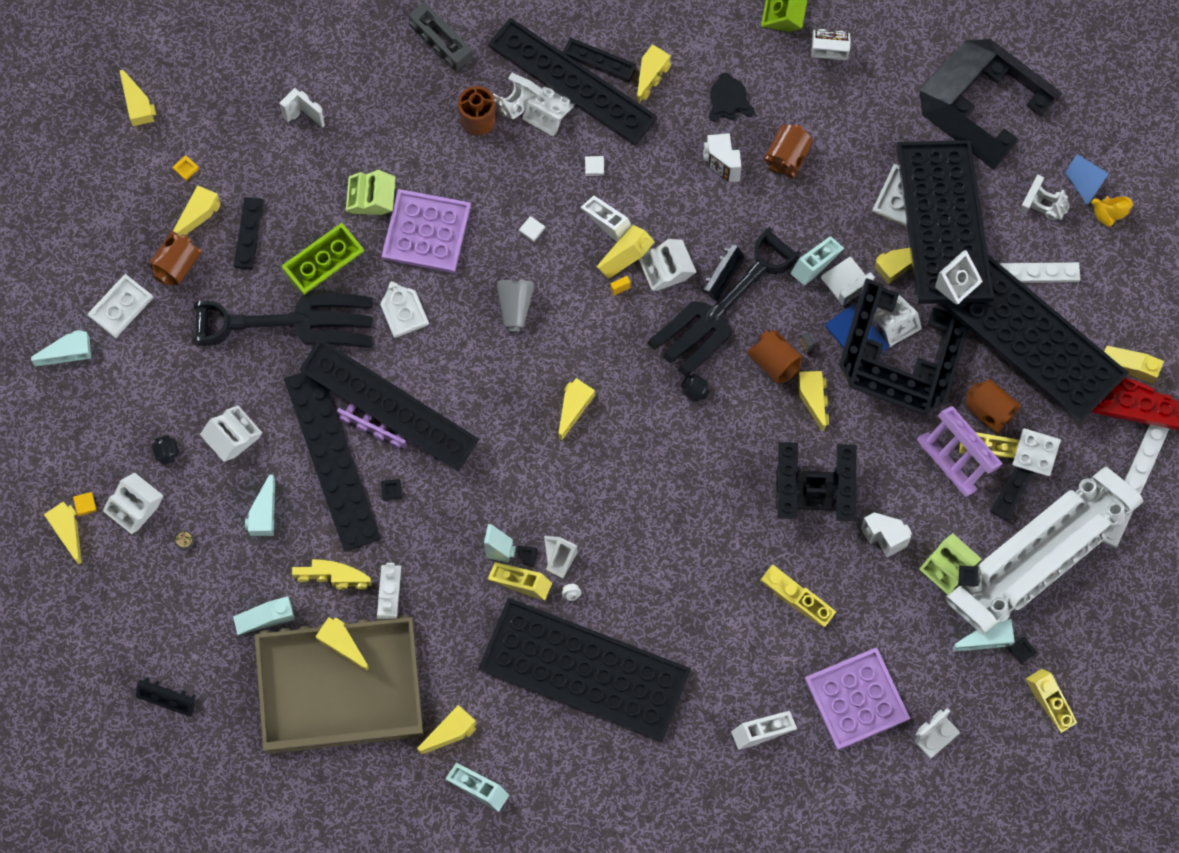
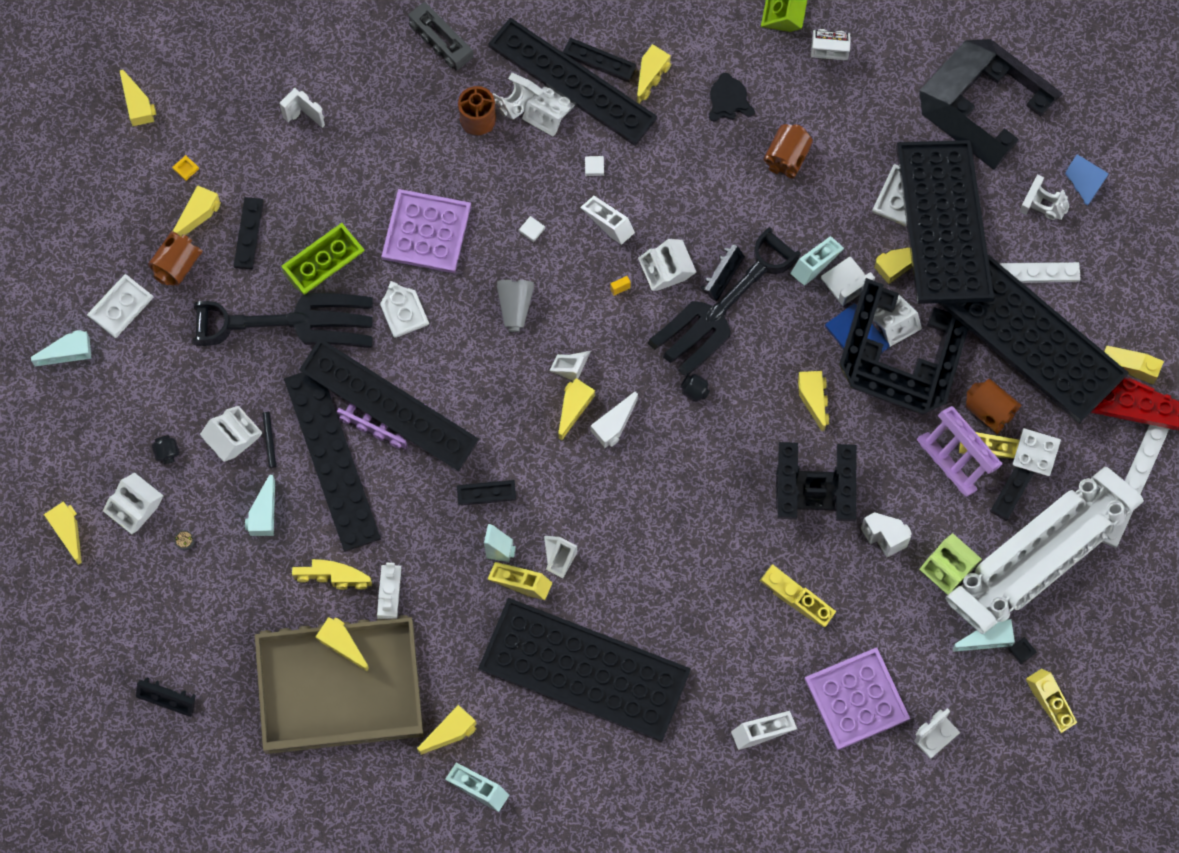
(85, 504): yellow tile -> none
(264, 616): light aqua slope -> none
(269, 439): none -> black bar
(370, 193): yellowish green piece -> none
(391, 489): black tile -> none
(486, 492): none -> black plate
(527, 555): black tile -> none
(570, 365): none -> white slope
(571, 592): white plate -> none
(611, 425): none -> white slope
(626, 251): light yellow slope -> none
(722, 158): white piece -> none
(776, 357): dark orange cylinder -> none
(807, 343): dark grey tile -> none
(958, 278): white slope -> none
(969, 575): black tile -> none
(1111, 209): yellow hair -> none

